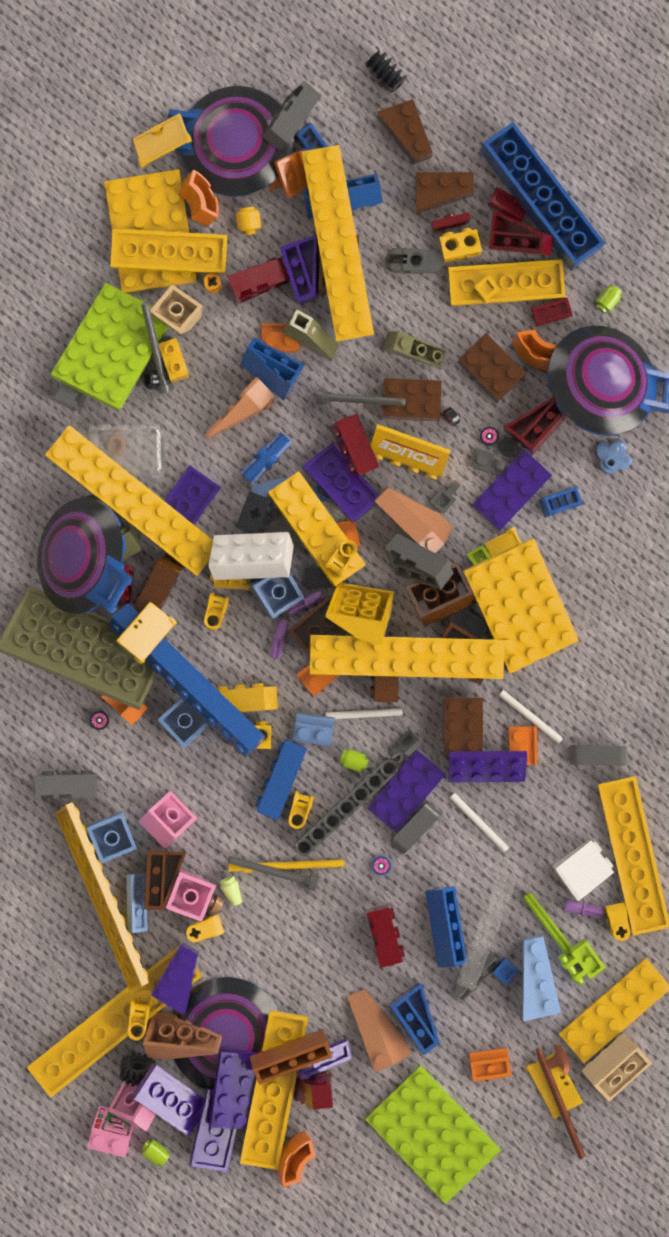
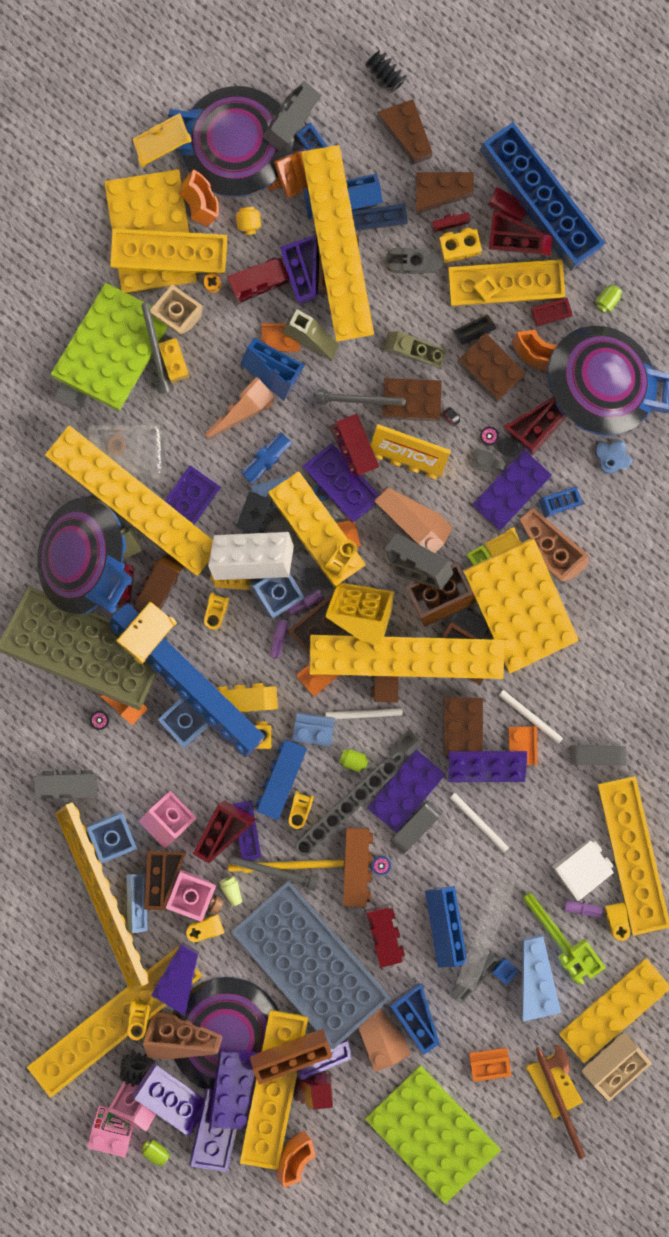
(151, 379): black tile -> none
(222, 830): none -> dark red wedge
(249, 839): none -> dark purple plate
(311, 964): none -> sand blue plate
(356, 866): none -> dark orange brick
(380, 217): none -> dark blue plate
(443, 498): dark grey plate -> none
(474, 329): none -> black plate
(559, 553): none -> nougat wedge

